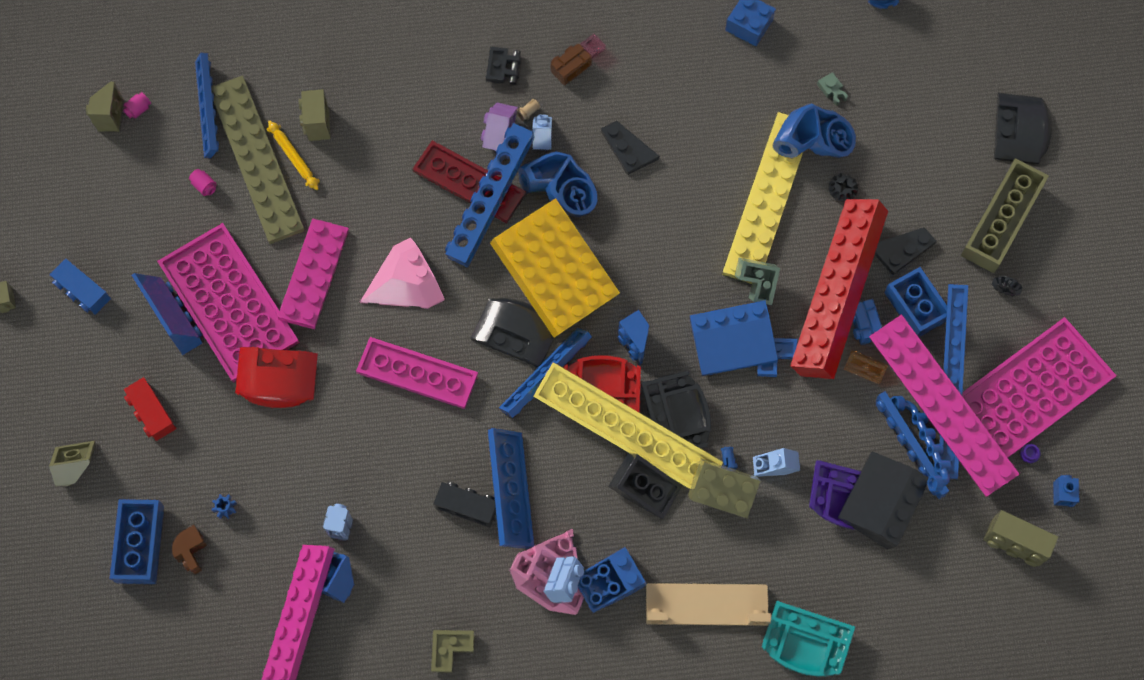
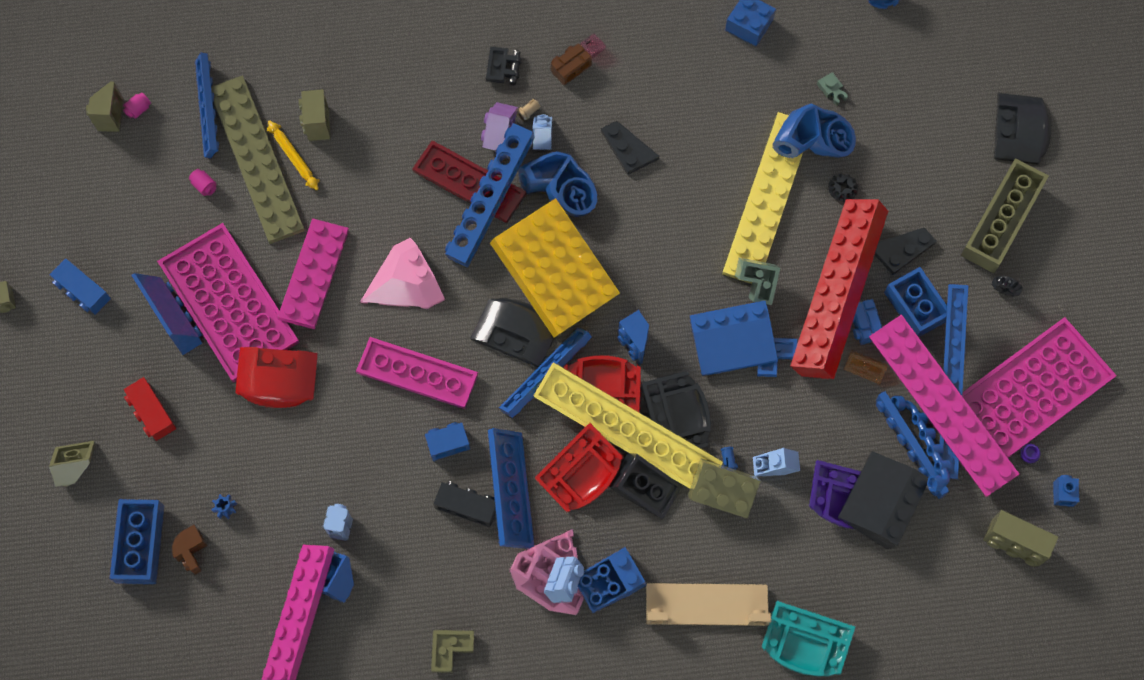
(447, 441): none -> blue brick
(581, 470): none -> red slope

